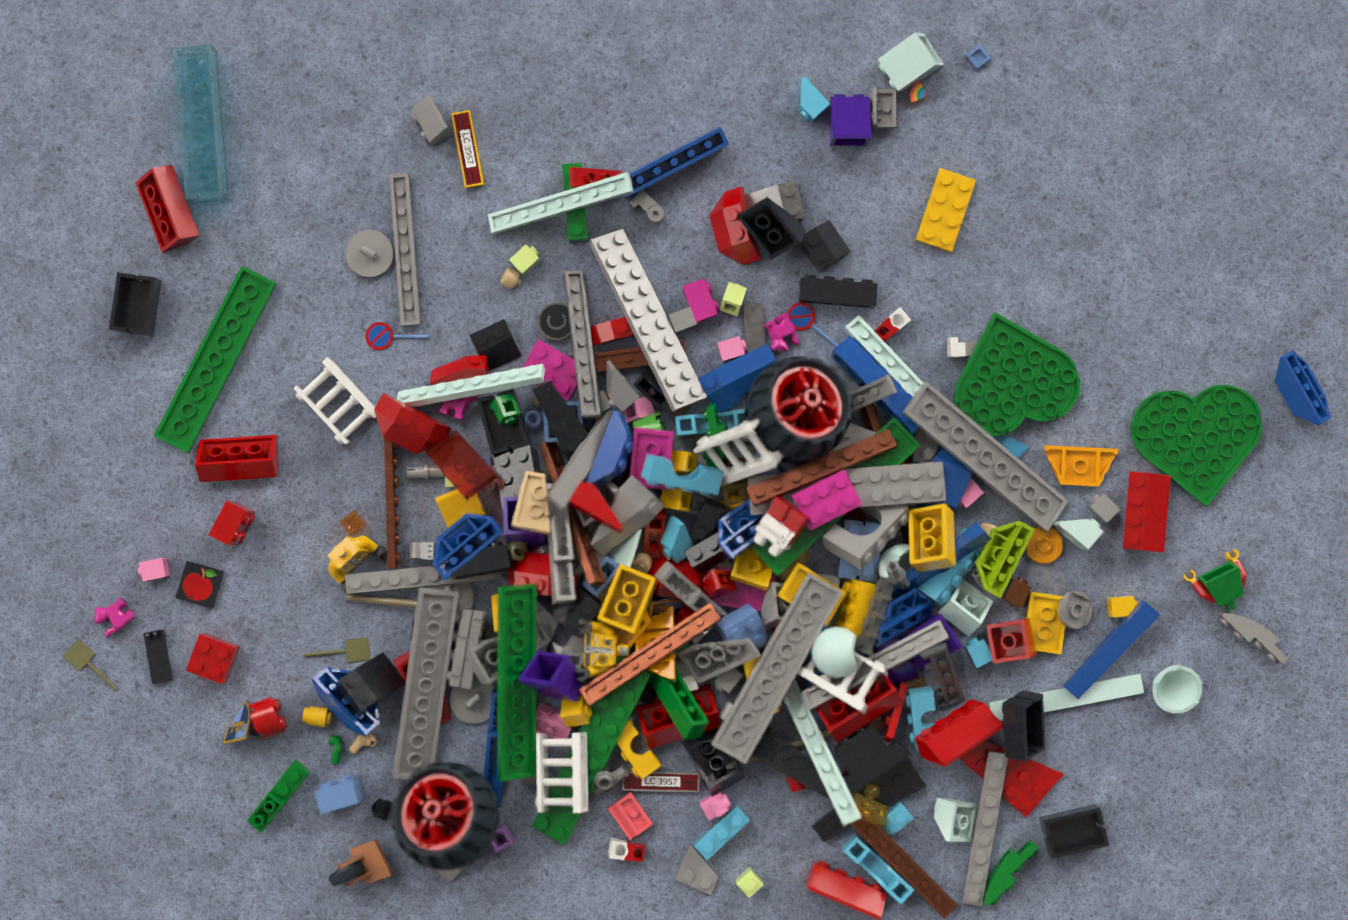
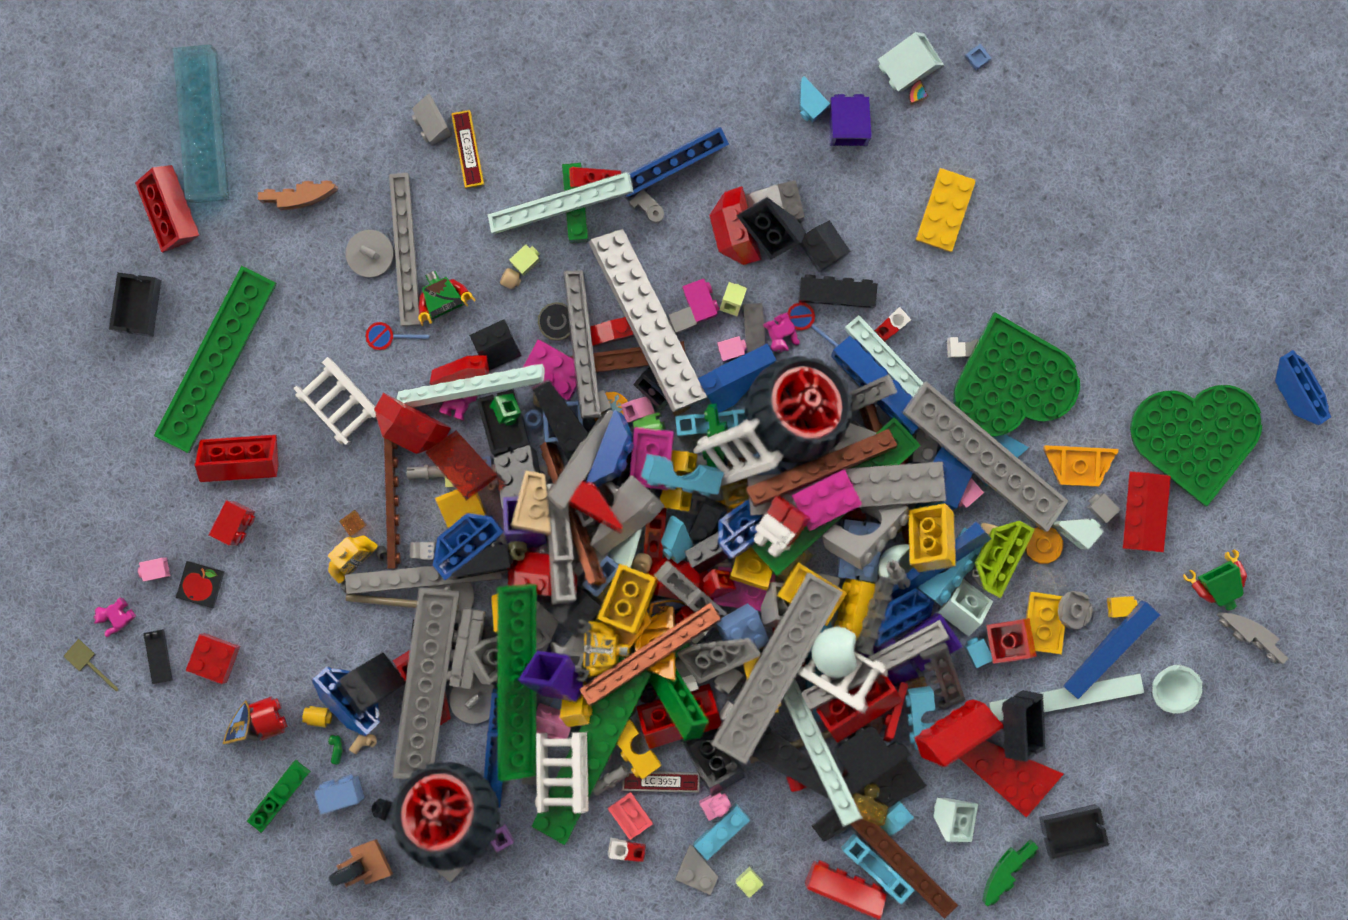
(305, 195): none -> nougat slope
(356, 650): olive piece -> none
(441, 297): none -> torso
(604, 780): light grey plate -> none
(619, 389): light grey slope -> none
(883, 108): light grey bracket -> none
(985, 828): light grey plate -> none
(1016, 592): reddish brown brick -> none

